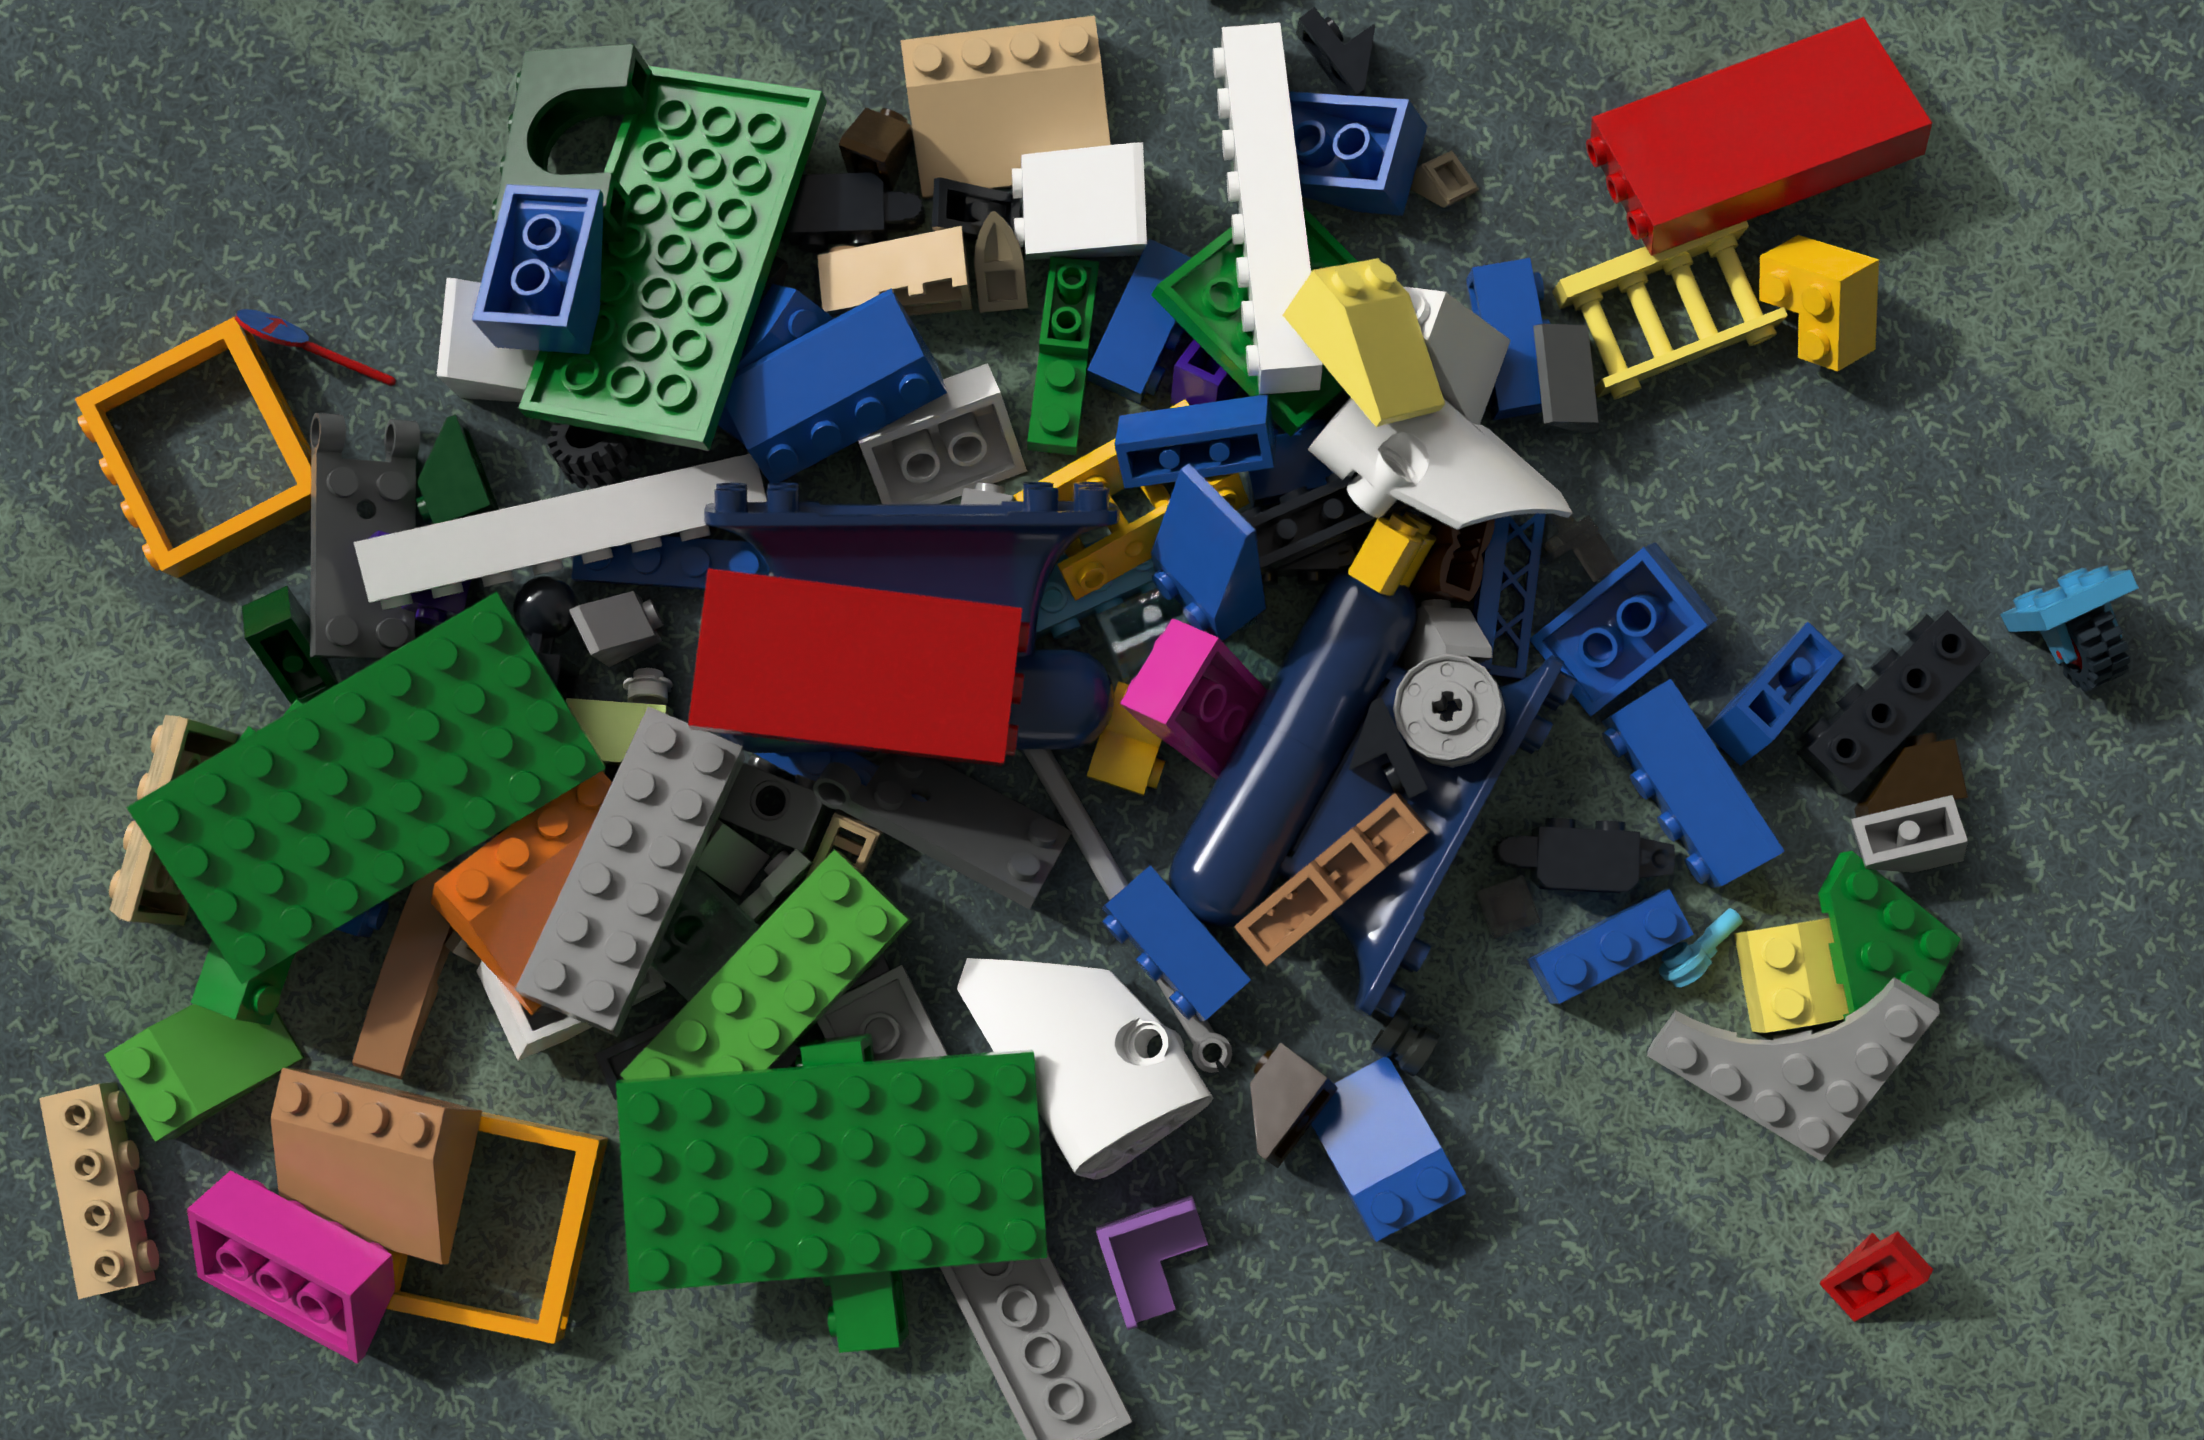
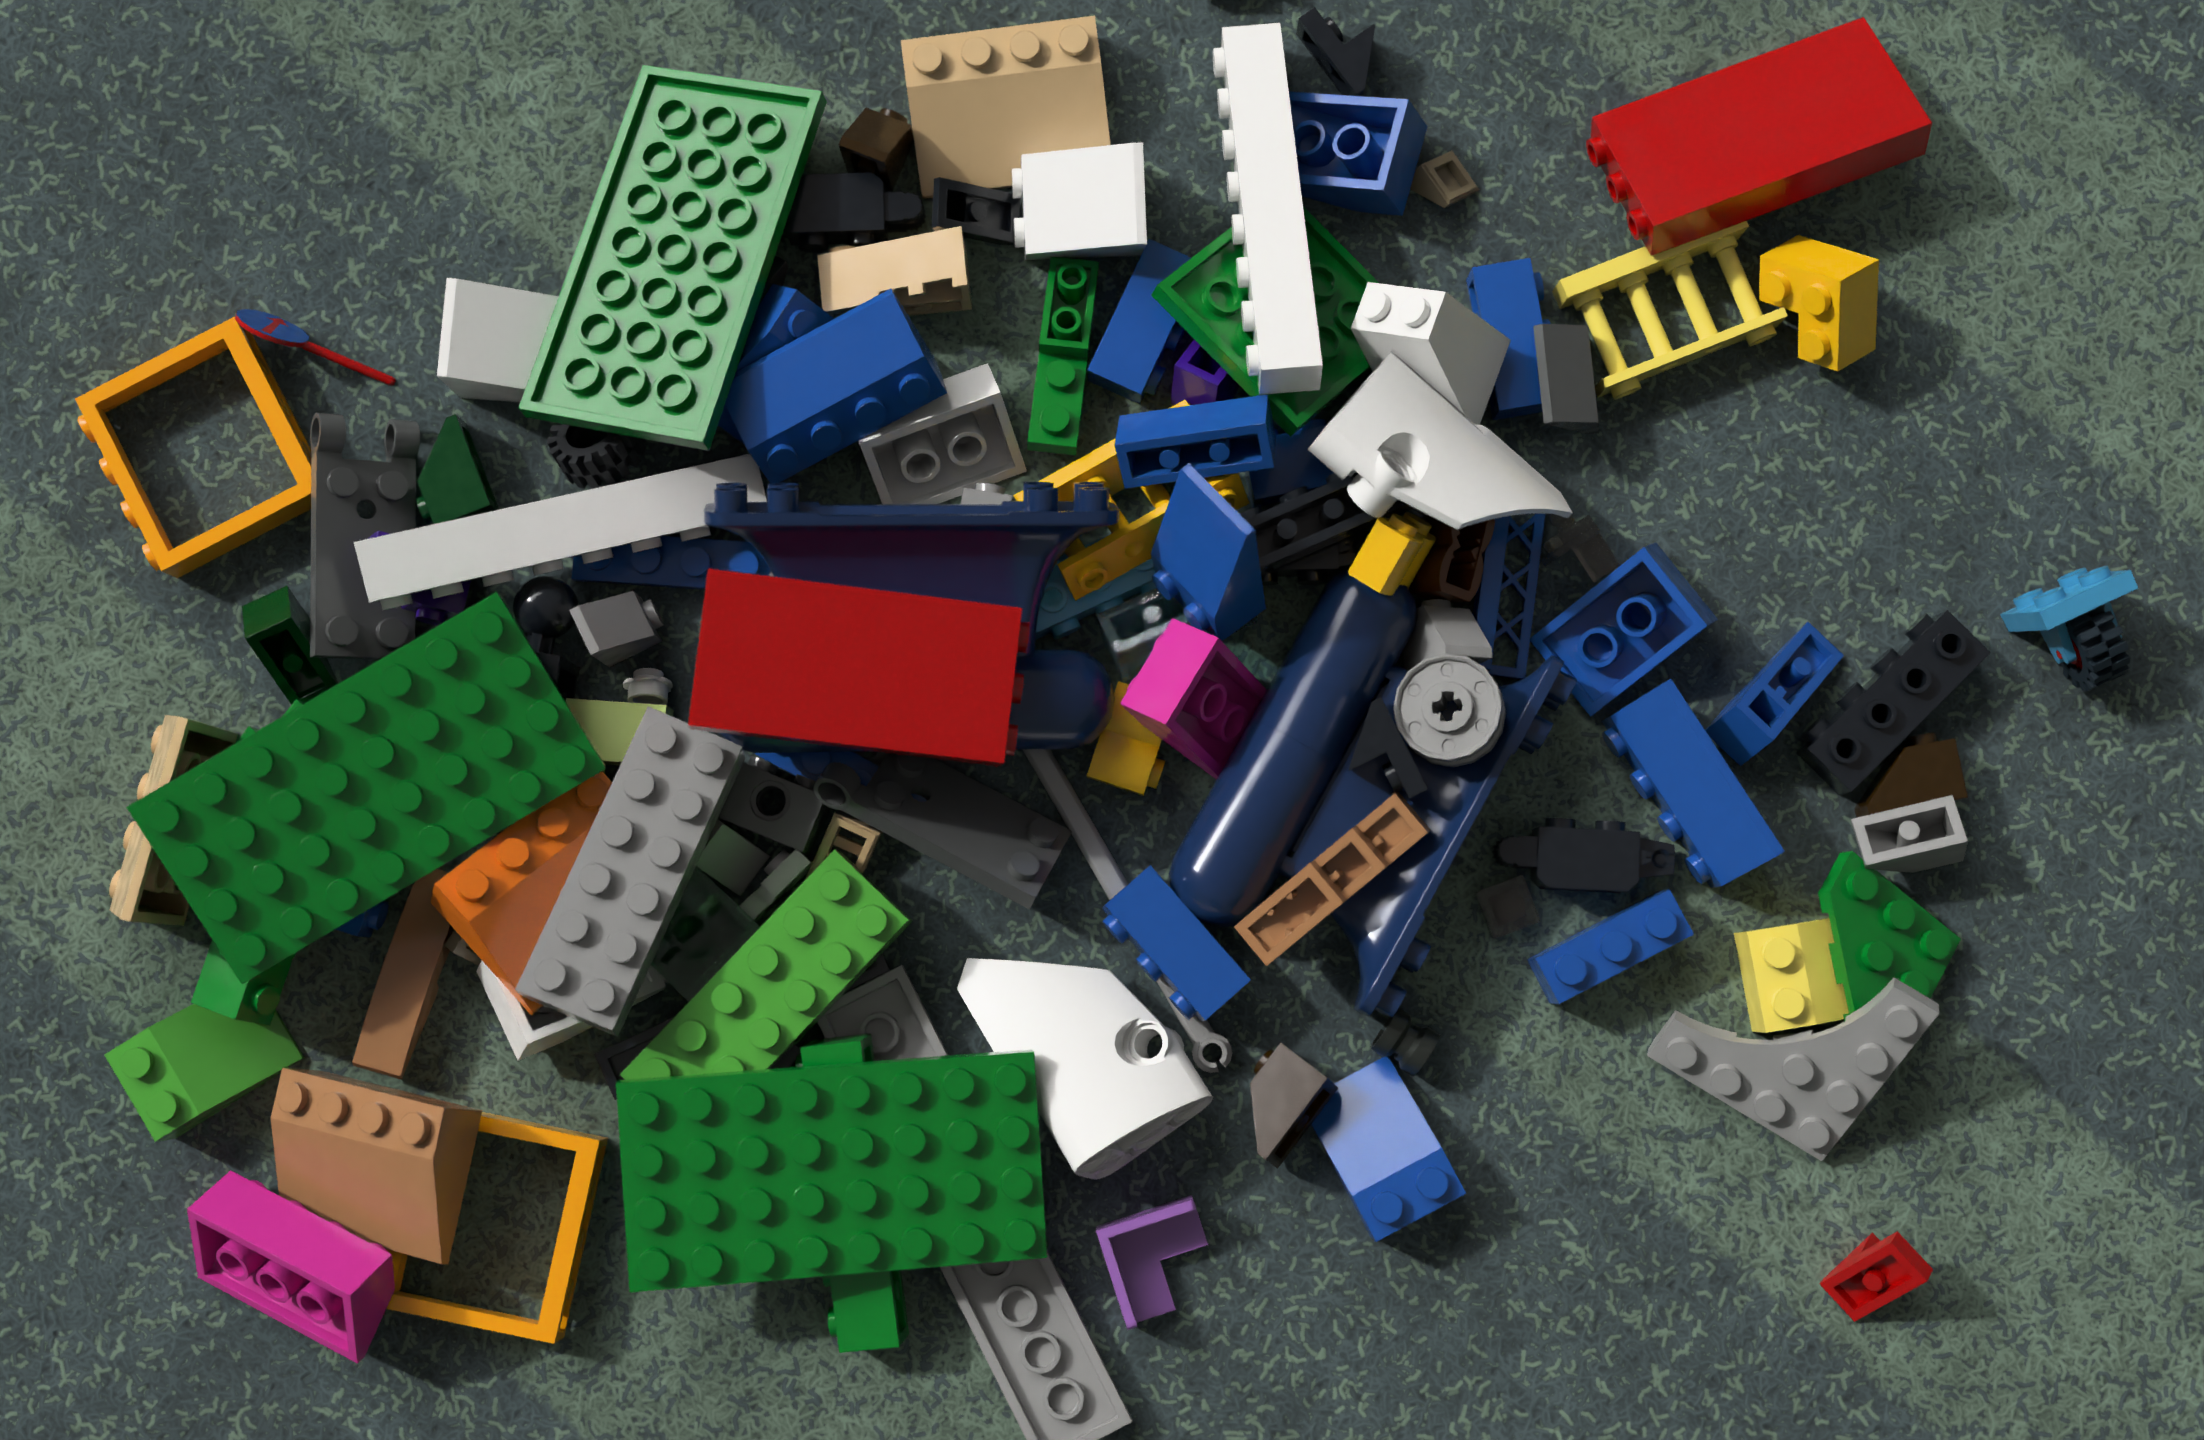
(99, 1189): tan brick -> none
(543, 270): blue slope -> none
(556, 93): arch -> none
(999, 267): dark tan plate -> none
(1368, 339): light yellow slope -> none
(1689, 962): medium azure plate -> none

